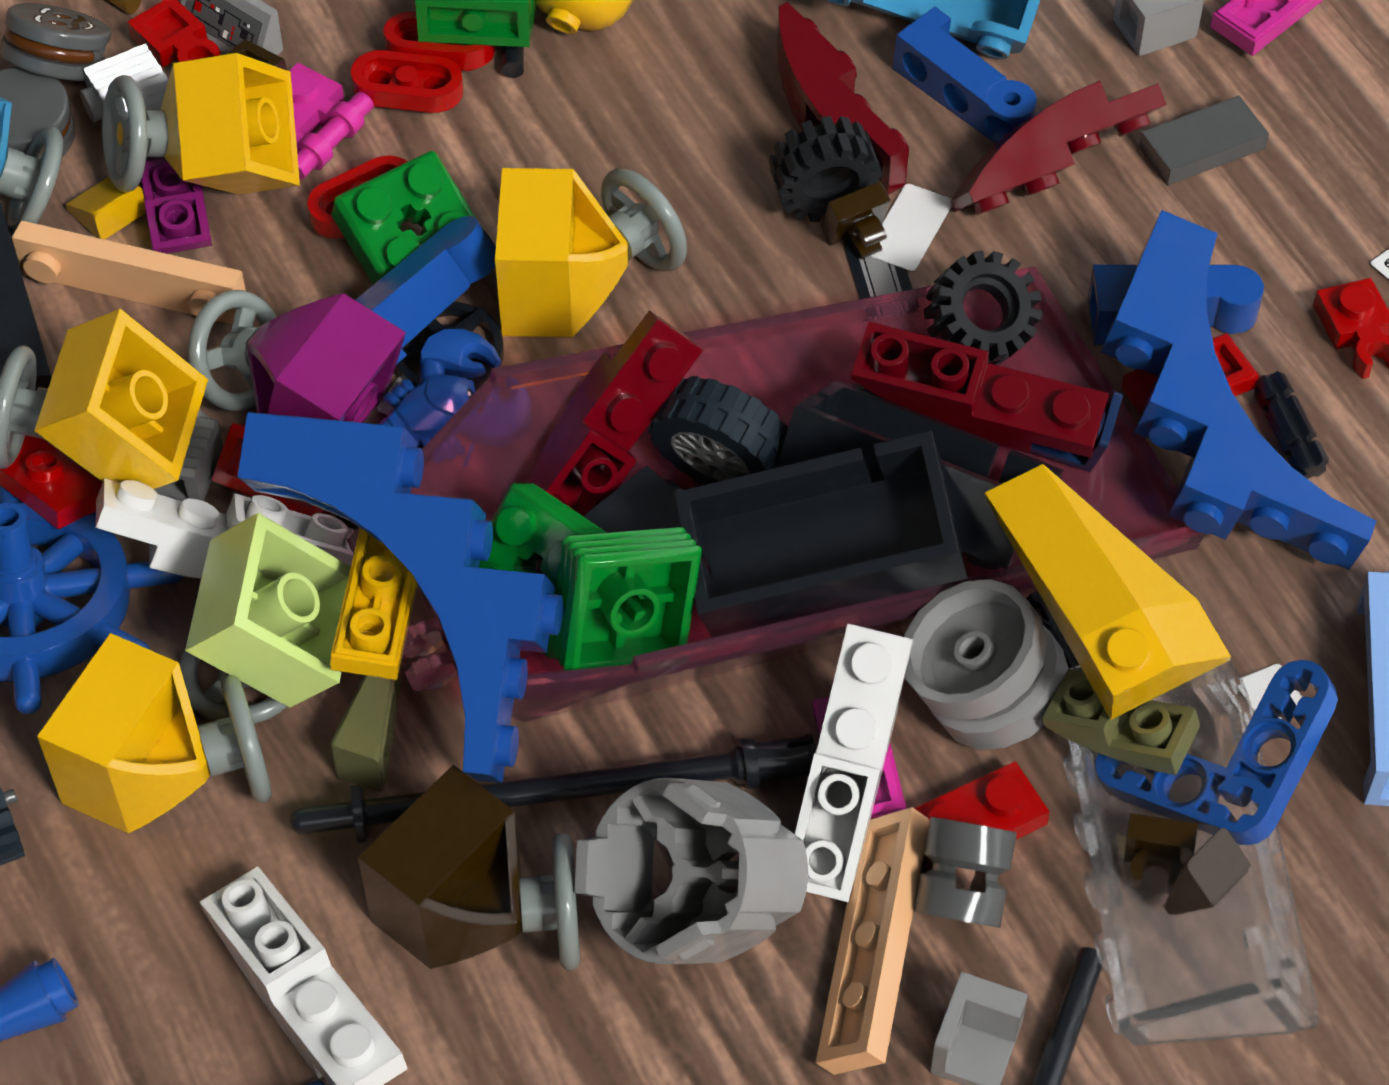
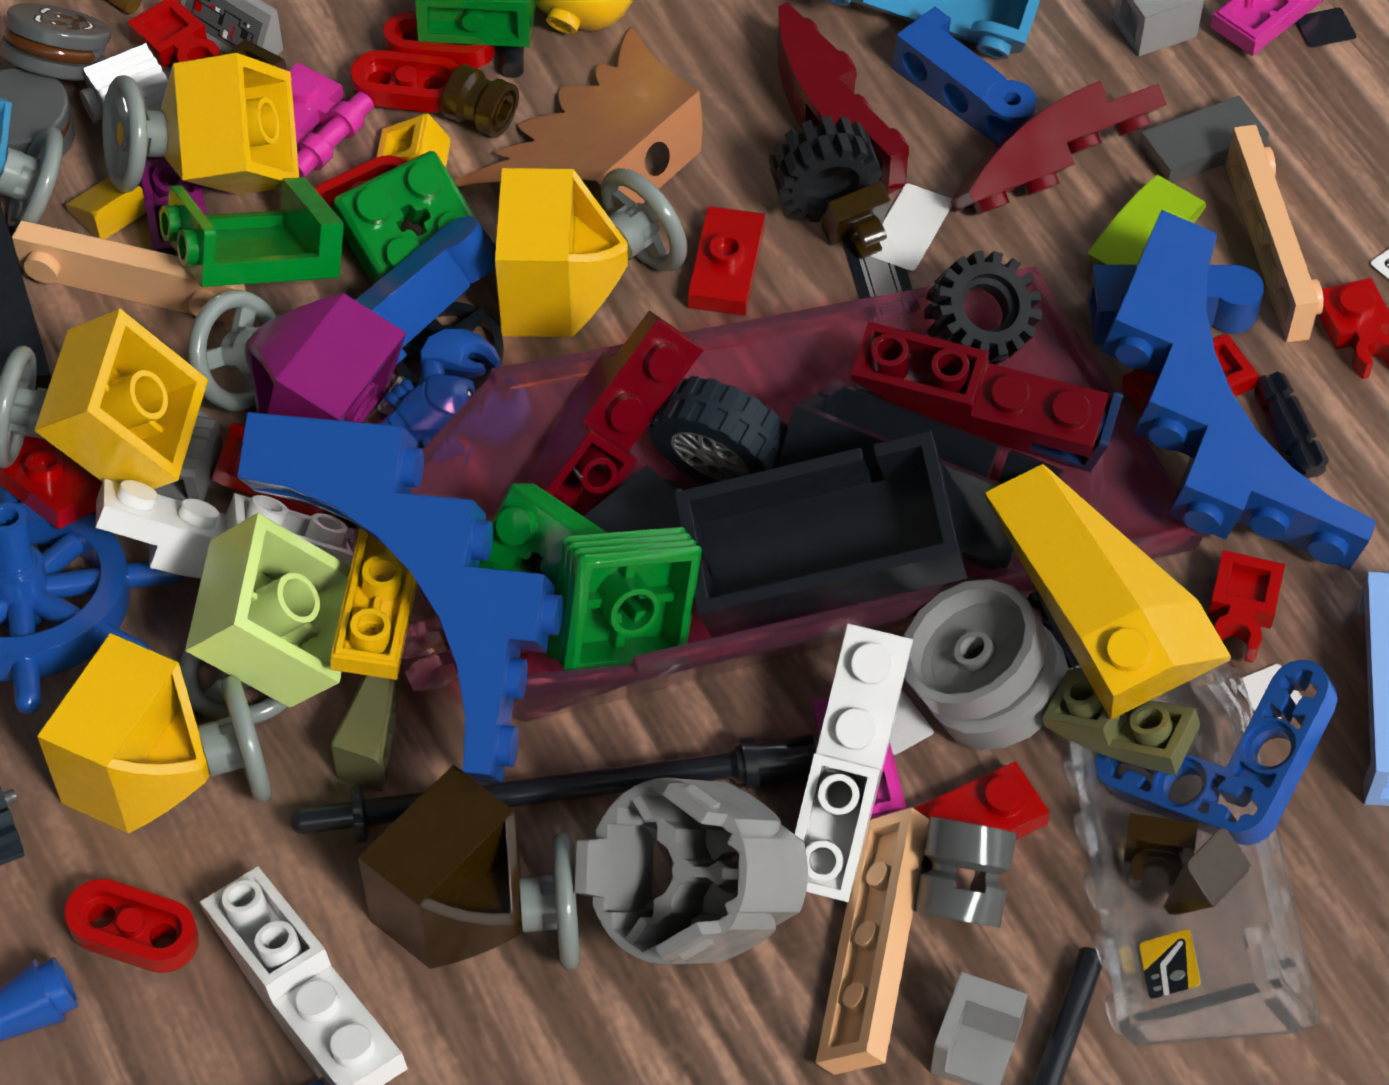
(136, 927): none -> red plate
(256, 247): none -> green panel
(414, 138): none -> yellow slope
(480, 100): none -> dark brown wheel
(611, 124): none -> nougat piece
(726, 260): none -> red plate
(909, 726): none -> white sticker
(1130, 229): none -> lime slope
(1170, 964): none -> sticker
(1245, 598): none -> red plate
(1291, 289): none -> light nougat plate
(1326, 27): none -> black sticker

